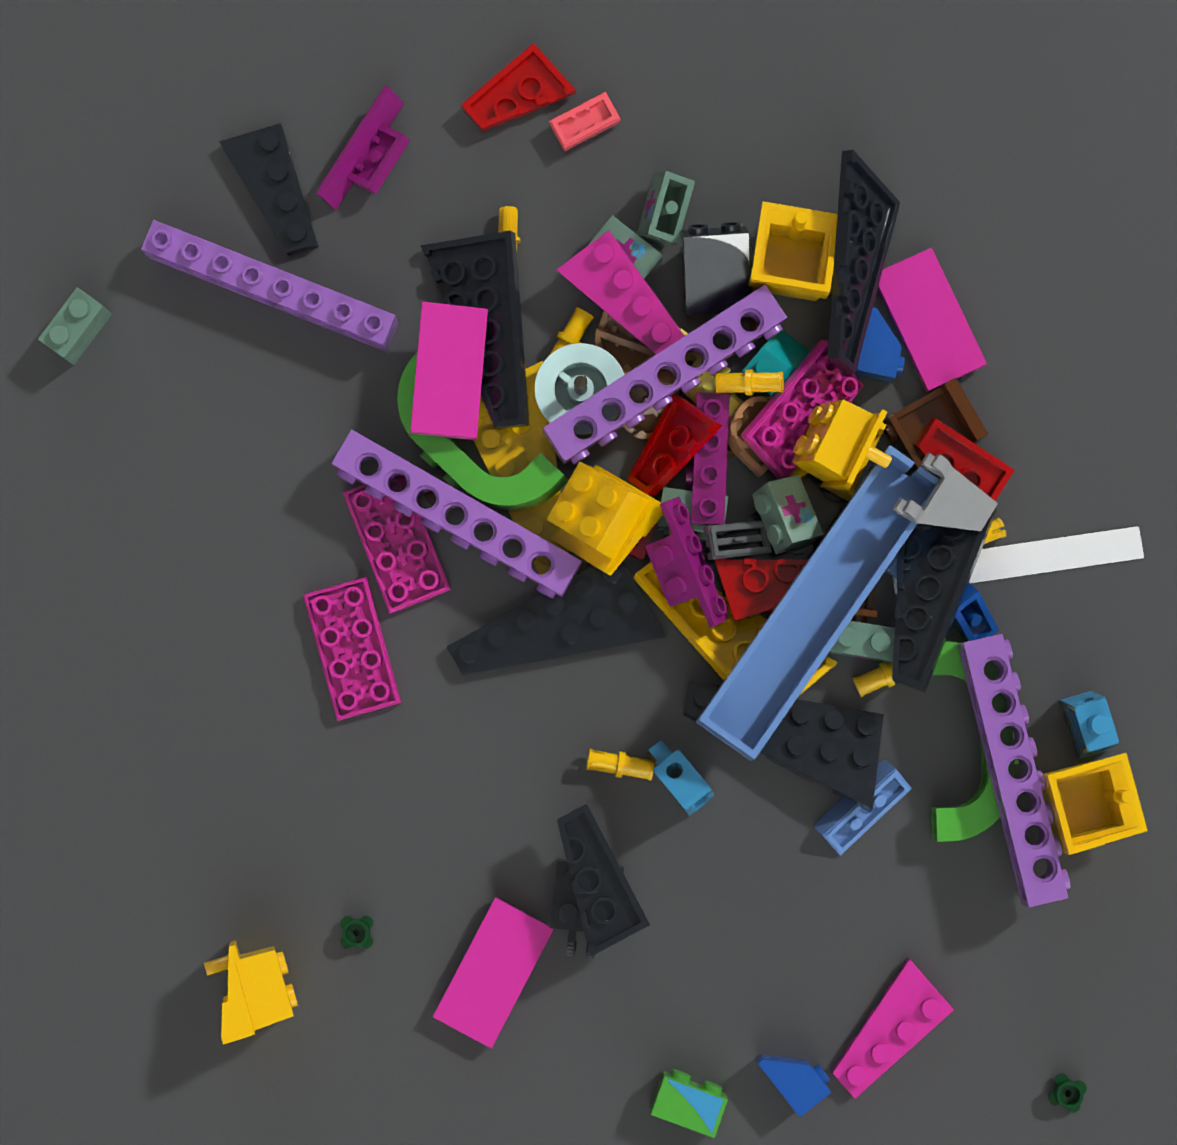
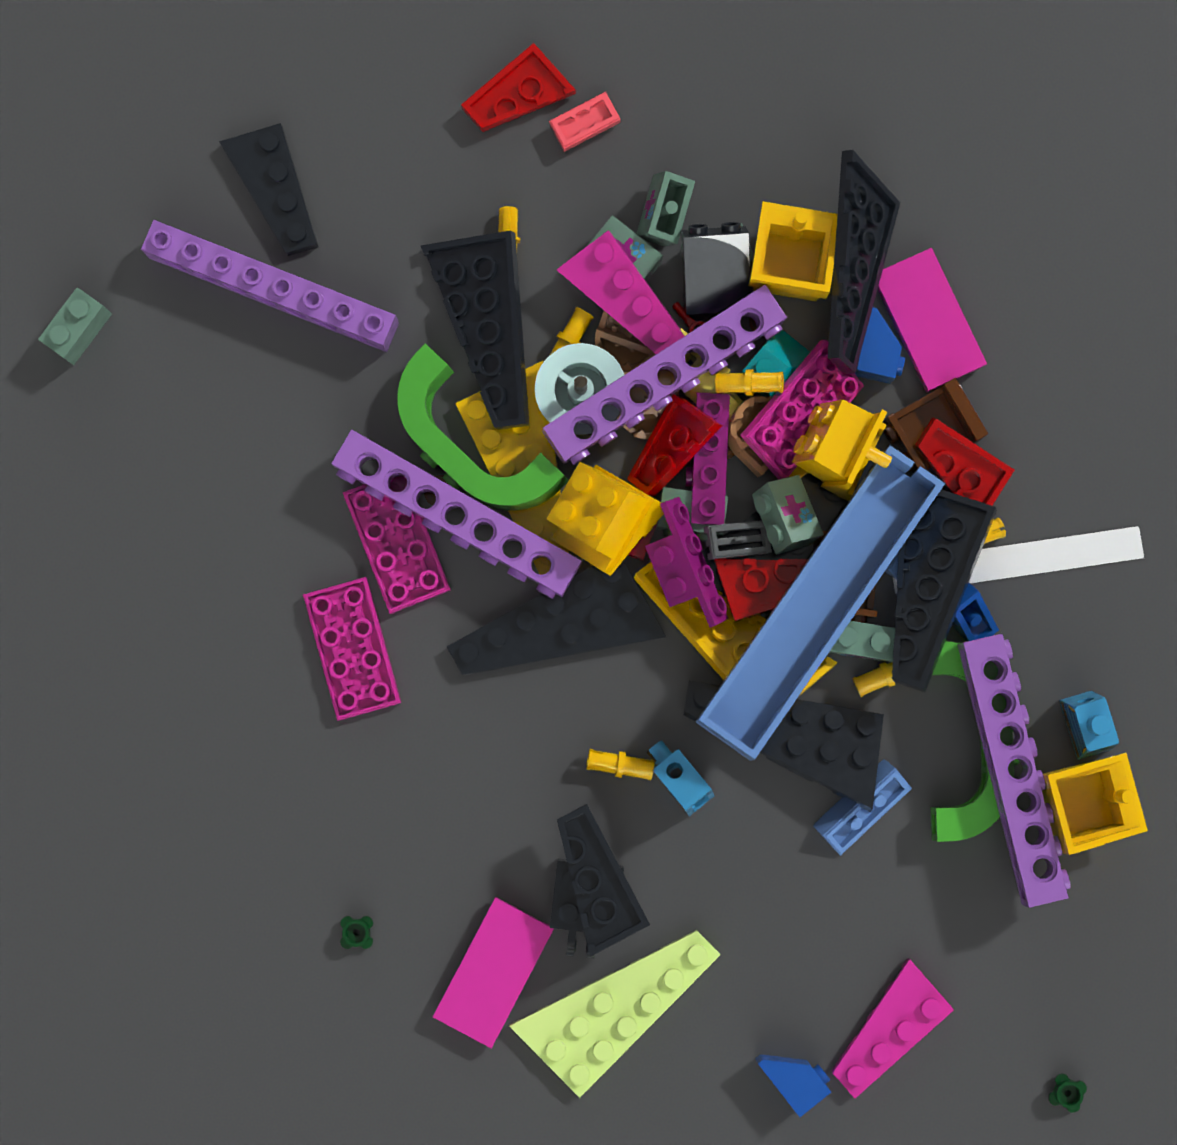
(255, 991): yellow piece -> none
(368, 153): magenta bracket -> none
(449, 371): dark pink tile -> none
(601, 1020): none -> yellowish green wing
(689, 321): none -> red hand
(689, 1103): bright green brick -> none
(953, 501): light grey flag -> none

